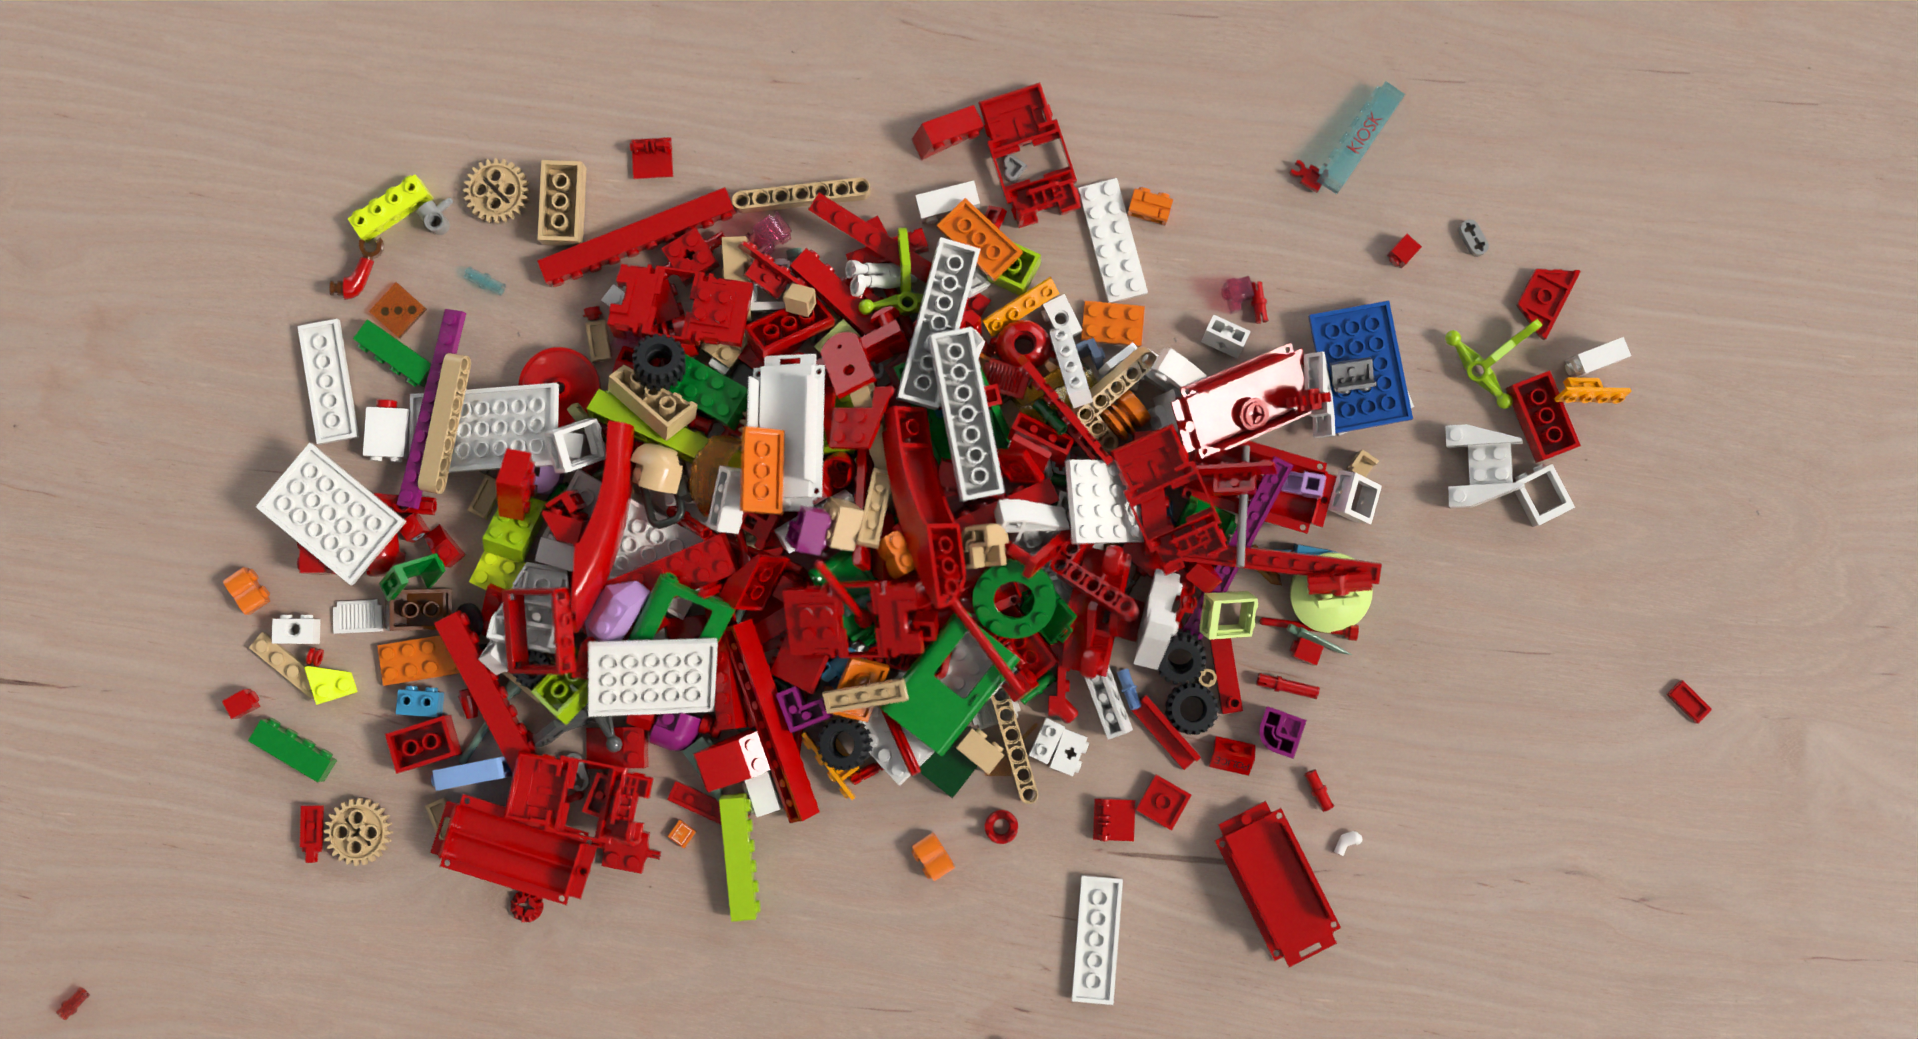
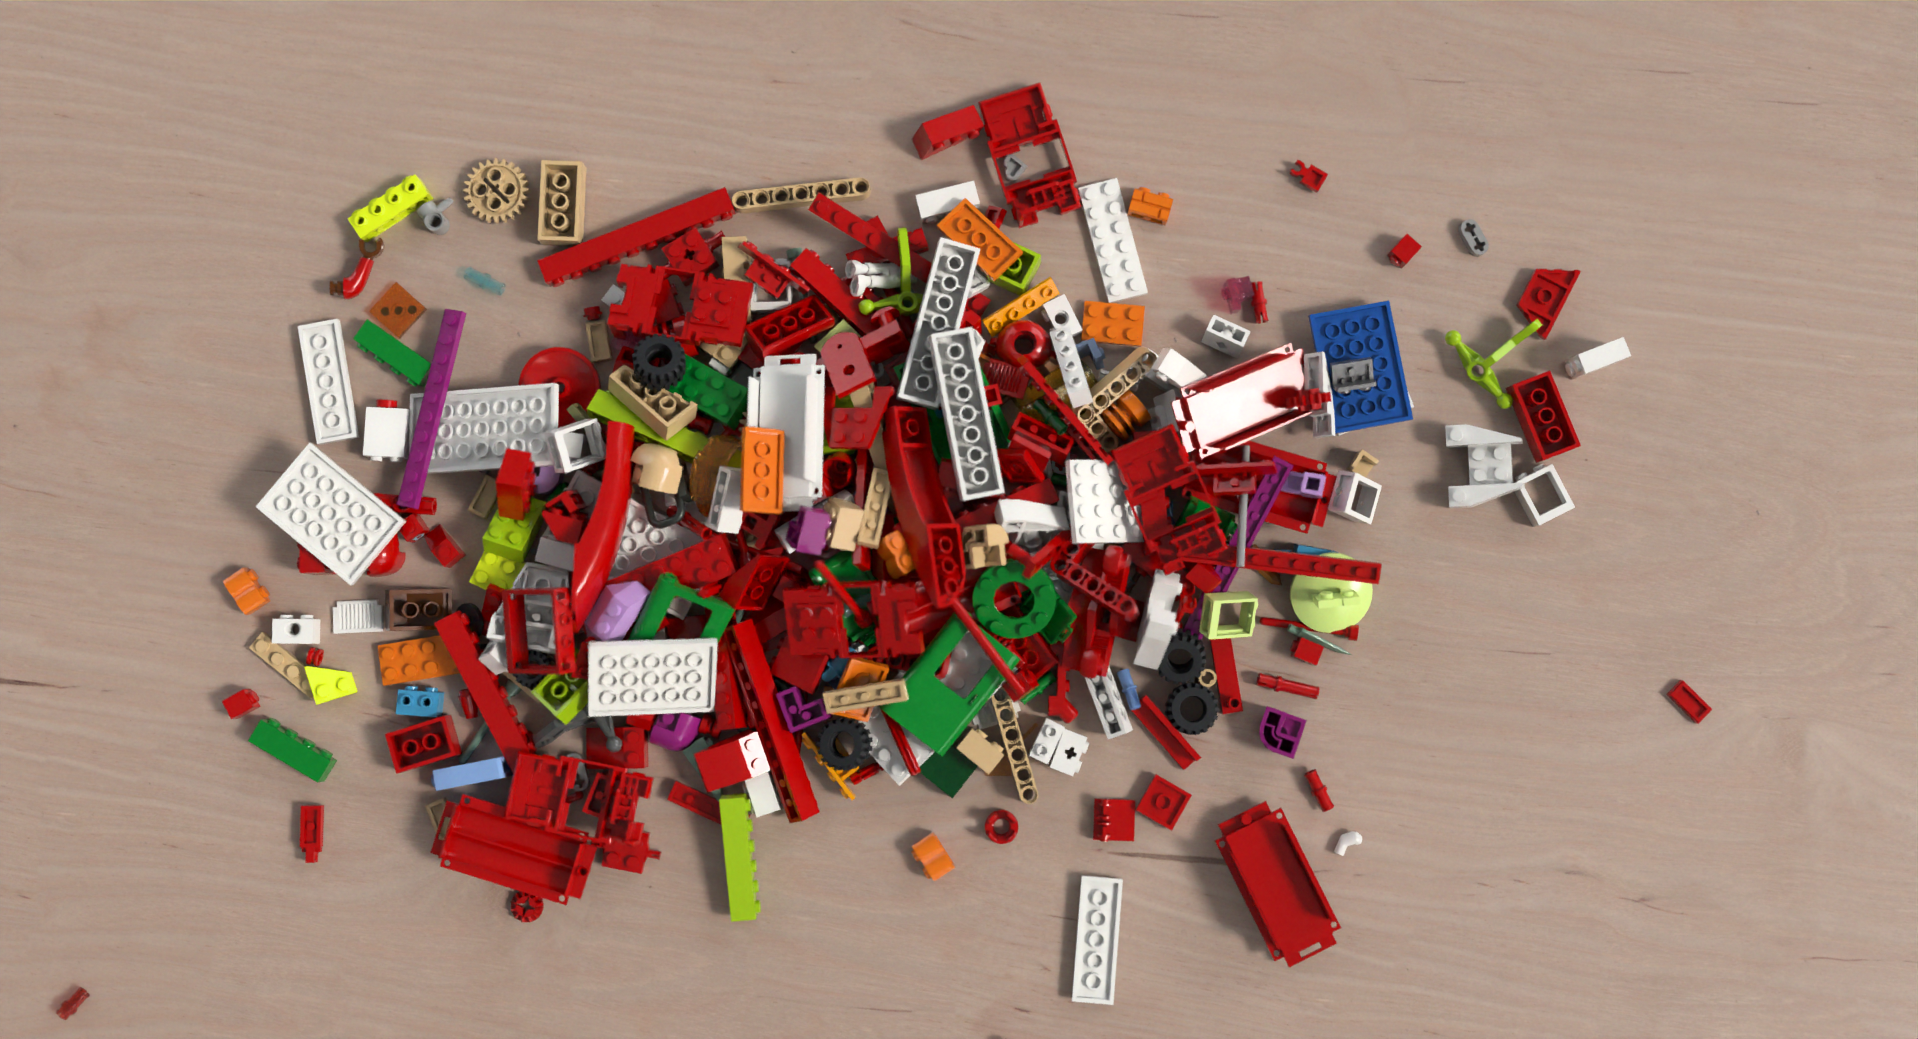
(345, 845): tan gear -> none
(396, 579): green panel -> none
(444, 423): tan beam -> none
(652, 158): red hinge -> none
(682, 833): orange tile -> none
(770, 233): clear pink brick -> none
(799, 299): tan brick -> none
(928, 623): red brick -> none
(1117, 359): white plate -> none
(1233, 756): red panel -> none
(1256, 422): gear -> none
(1339, 582): red piece -> none
(1360, 138): clear light blue brick -> none
(1590, 390): light orange bracket -> none

